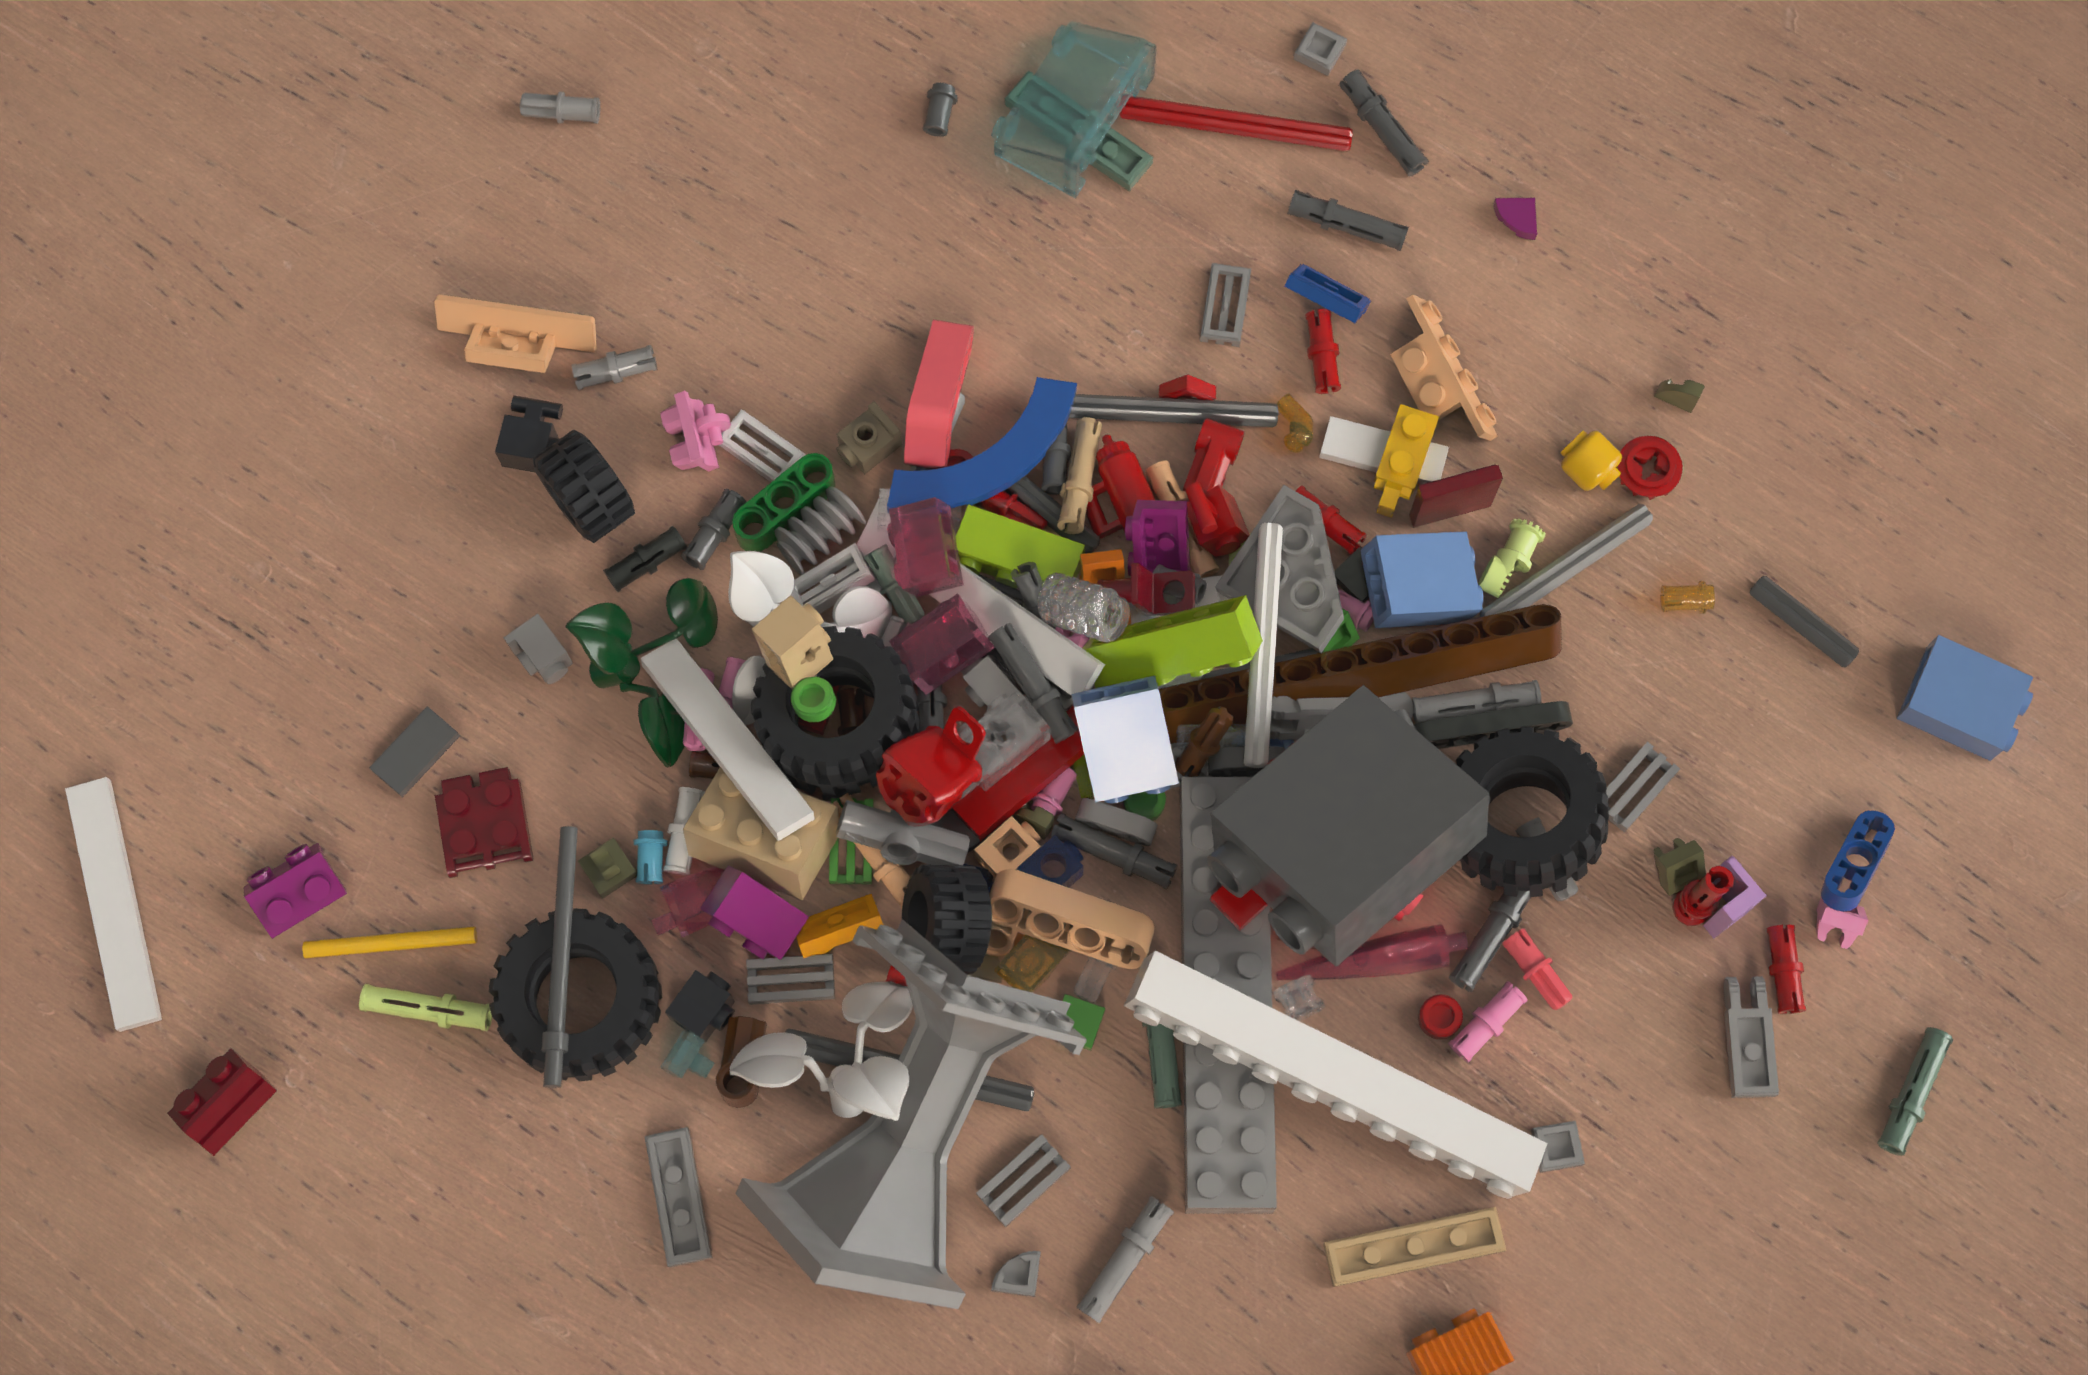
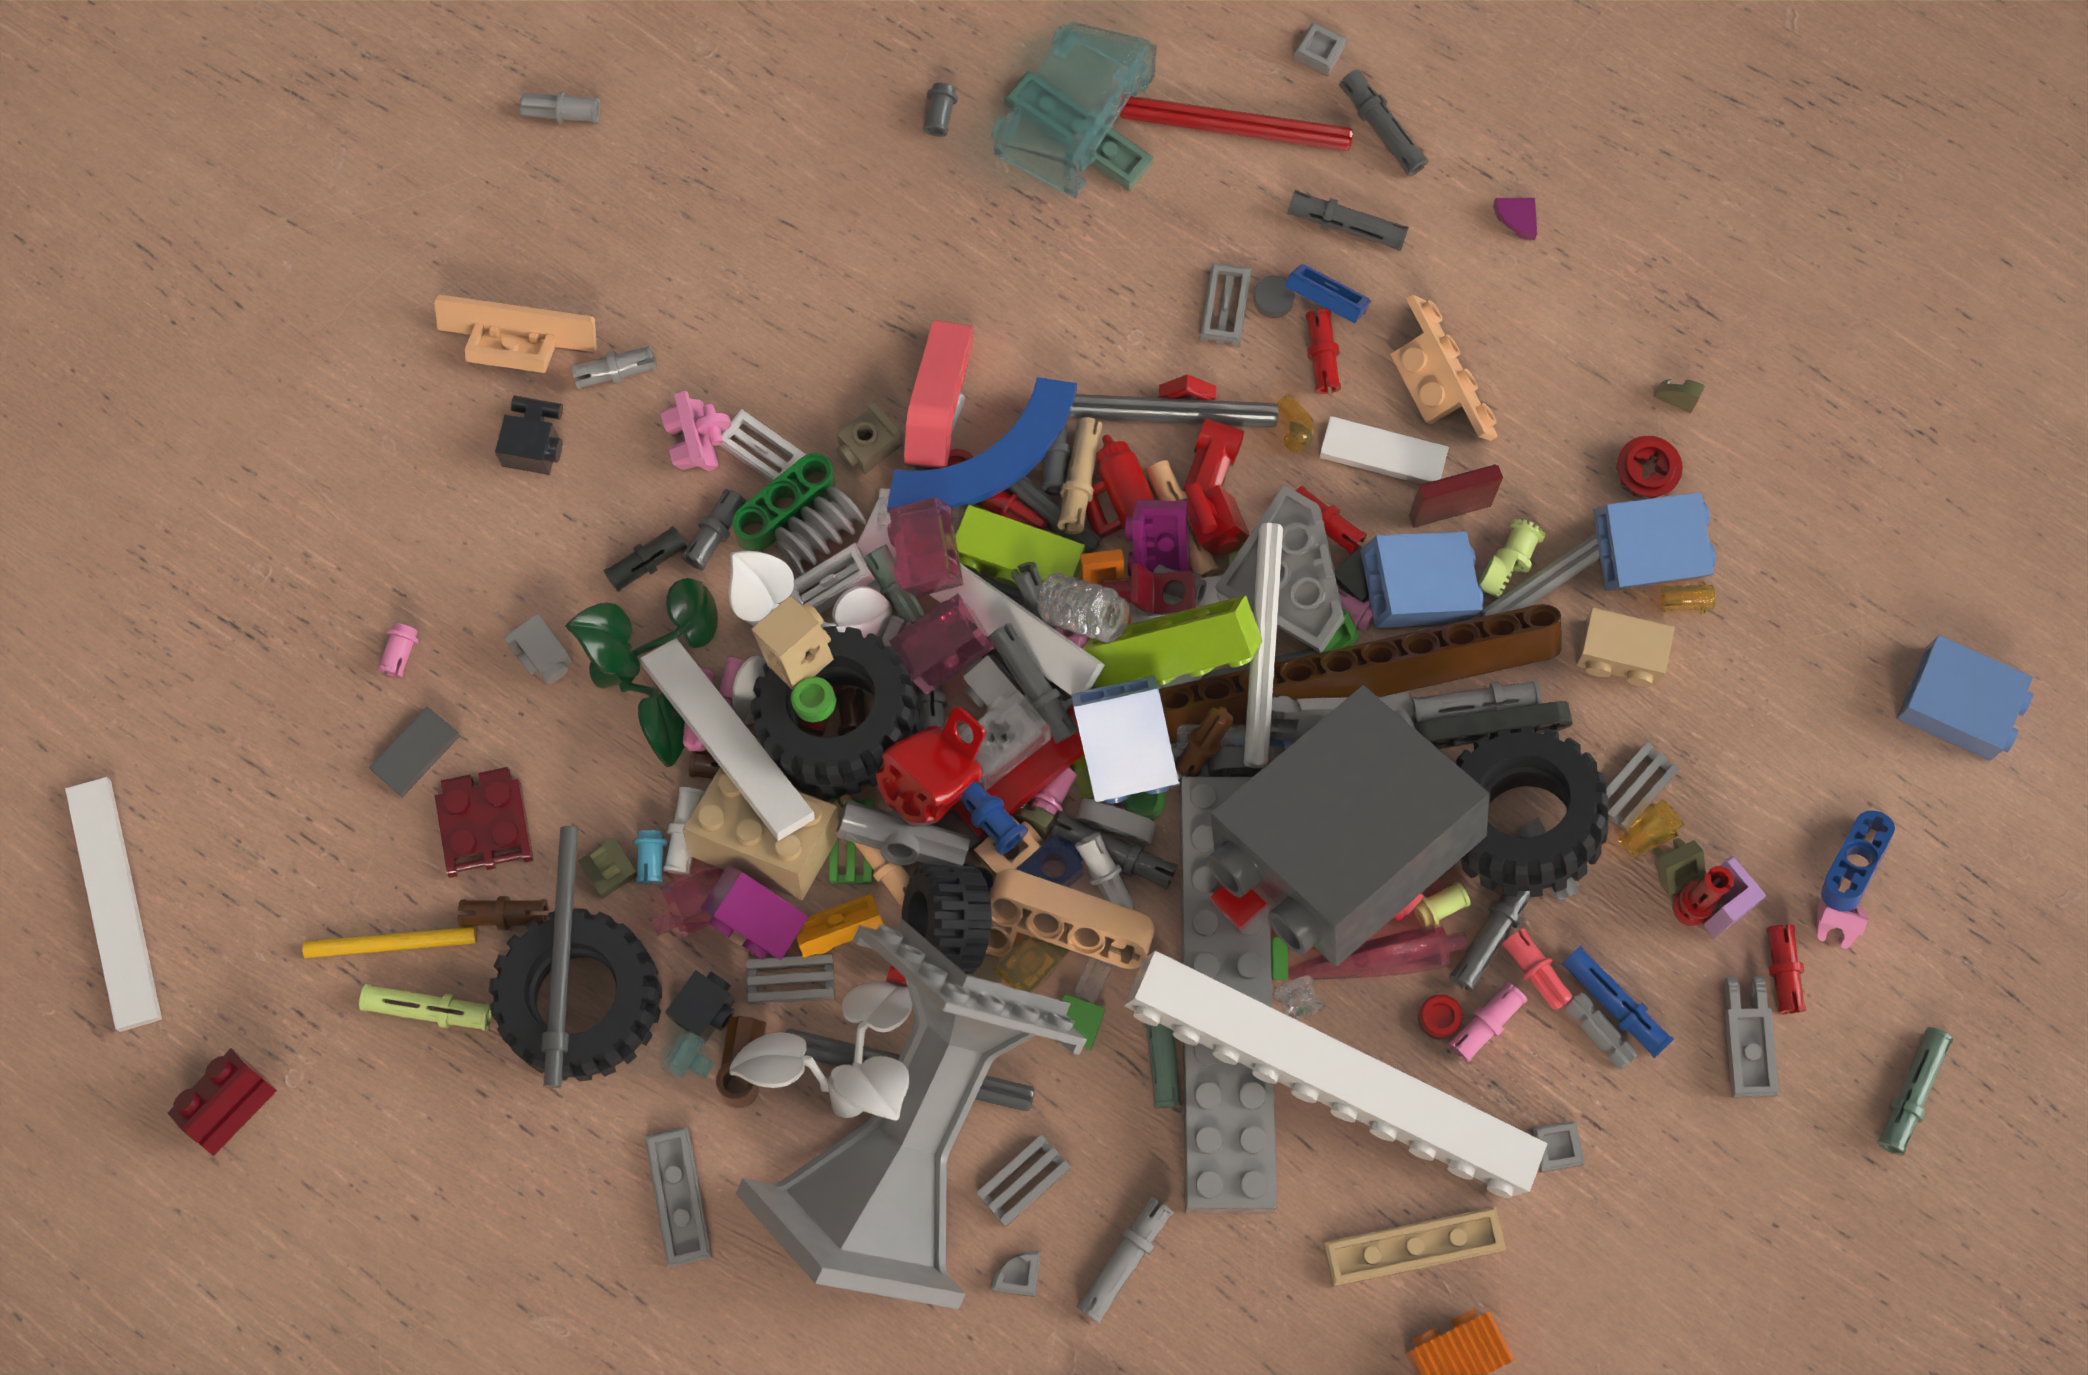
(293, 889): magenta bracket -> none
(397, 650): none -> bright pink pin
(501, 912): none -> reddish brown pin
(583, 486): black tyre -> none
(989, 814): none -> blue pin
(1104, 871): none -> white axle
(1272, 297): none -> dark grey tile
(1279, 959): none -> bright green tile
(1403, 456): yellow hinge -> none
(1441, 904): none -> yellowish green pin
(1591, 460): yellow head -> none
(1600, 1031): none -> light grey axle
(1617, 1002): none -> blue pin
(1625, 647): none -> tan brick
(1651, 829): none -> clear yellow cone
(1654, 541): none -> medium blue brick
(1804, 621): dark grey axle -> none

